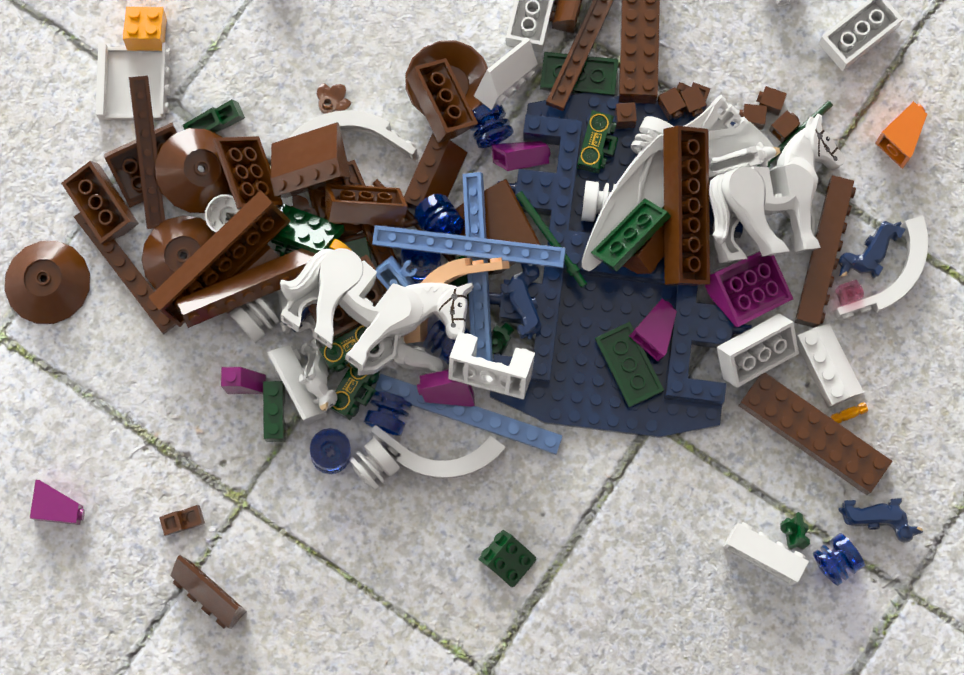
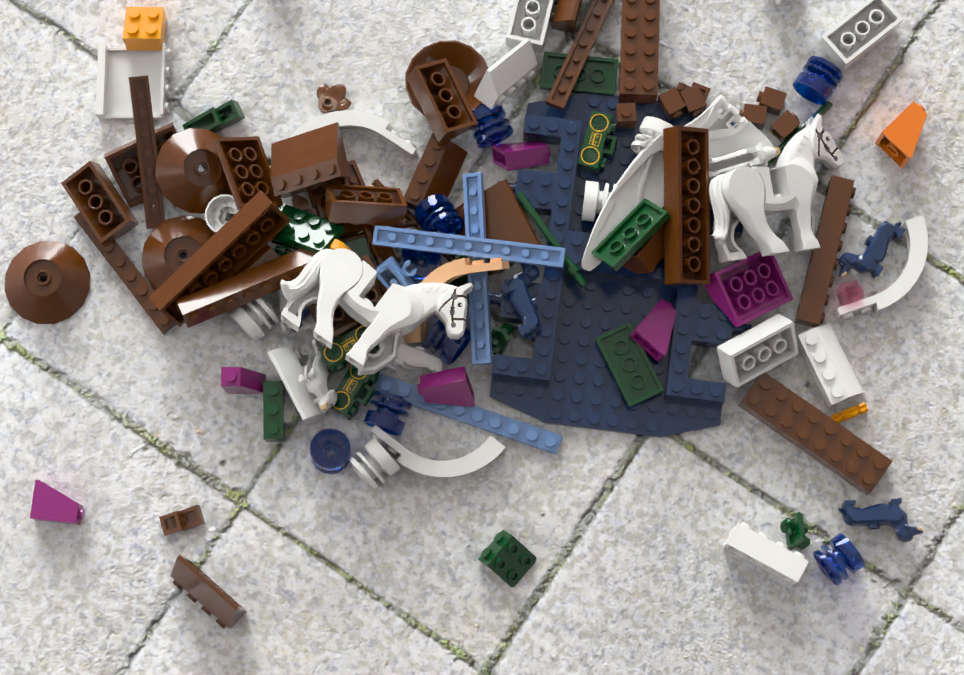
(493, 376): white plate -> none
(817, 80): none -> clear blue wheel

